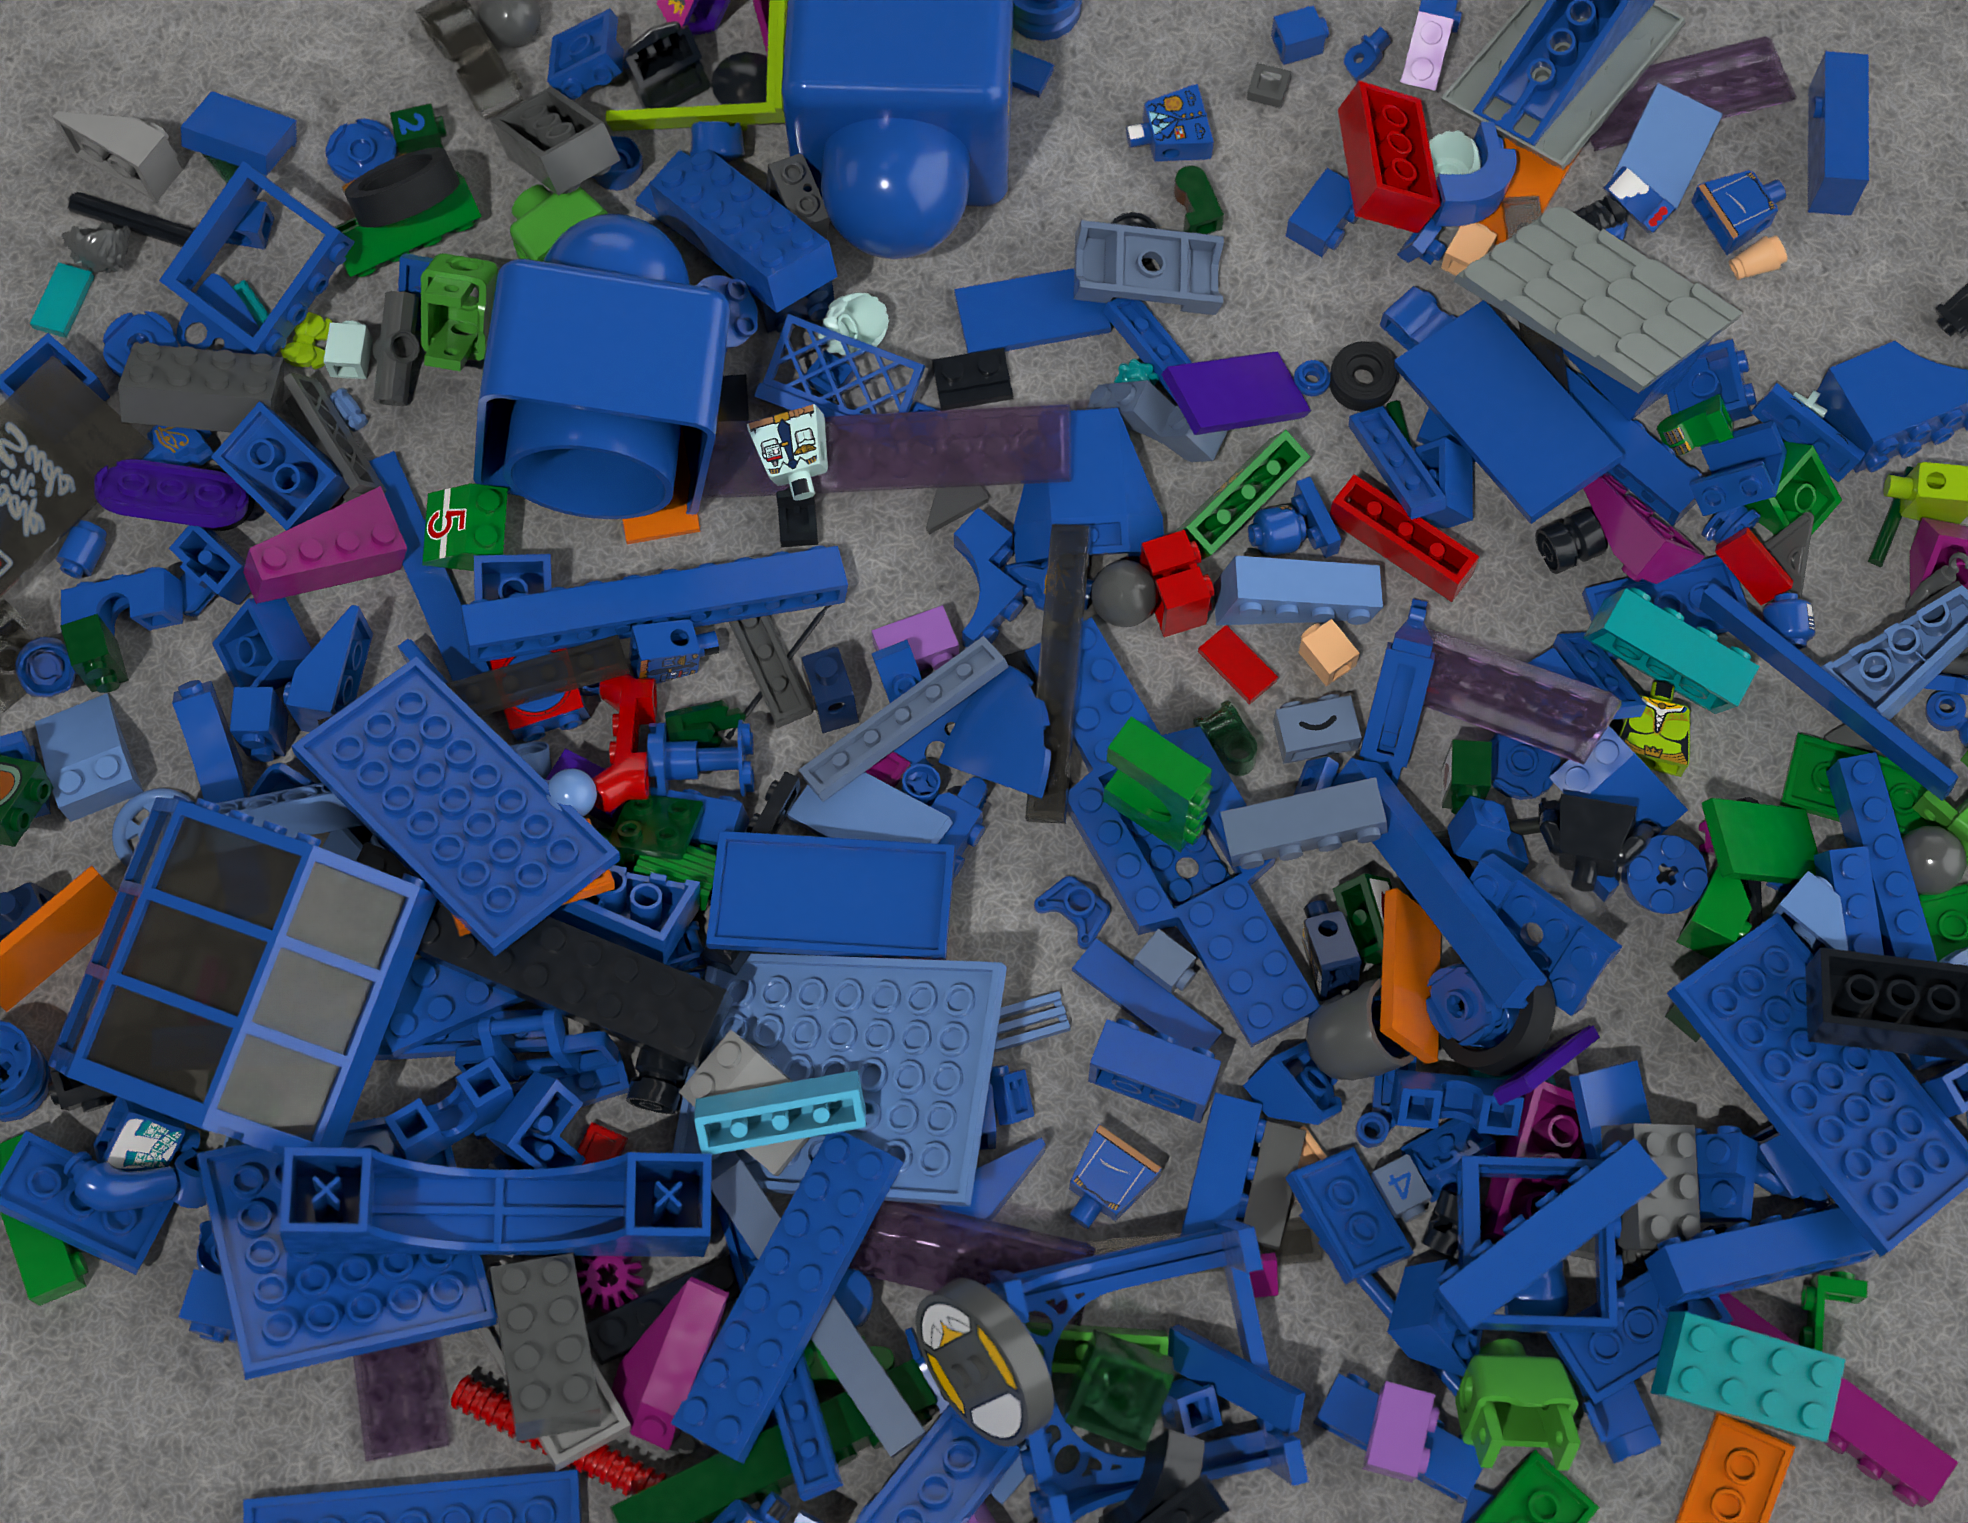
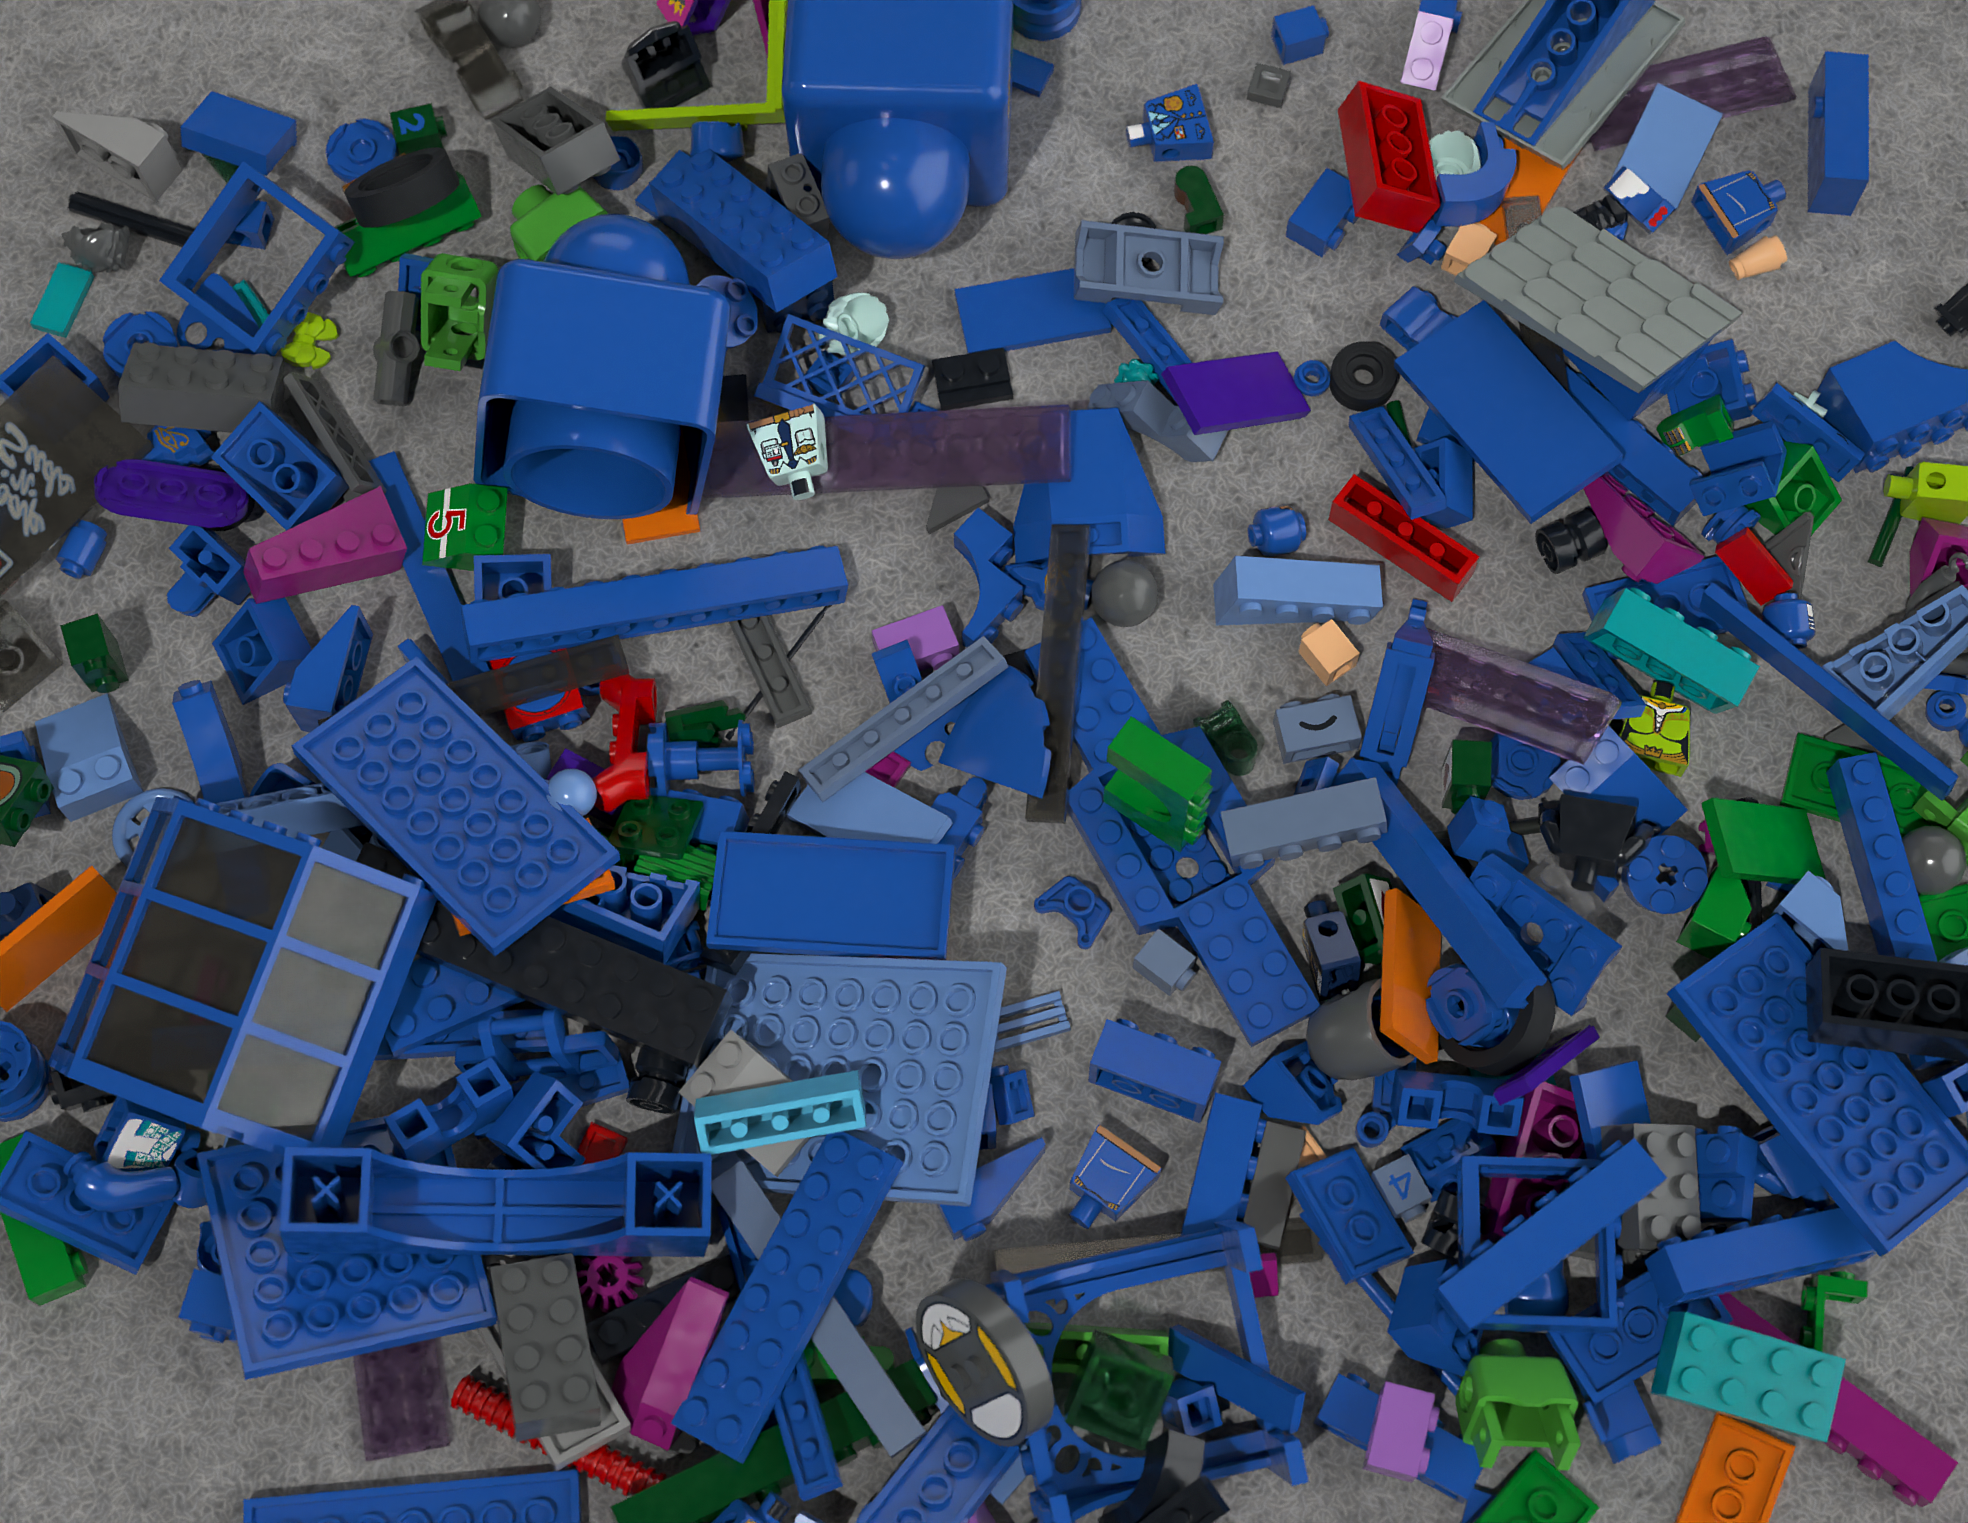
(45, 668): blue hair -> none
(152, 596): blue arch -> none
(259, 722): blue brick -> none
(348, 350): light aqua brick -> none
(348, 409): medium blue piece -> none
(585, 55): blue plate -> none
(669, 649): blue torso -> none
(741, 79): black dish -> none
(796, 520): black bracket -> none
(829, 685): dark blue torso -> none
(921, 780): blue wheel -> none
(934, 1246): clear purple plate -> none
(1144, 997): blue tile -> none
(1181, 587): red piece -> none
(1238, 664): red tile -> none
(1244, 492): green brick -> none
(1321, 528): blue plate -> none
(1370, 51): blue piece -> none
(1852, 880): blue brick -> none

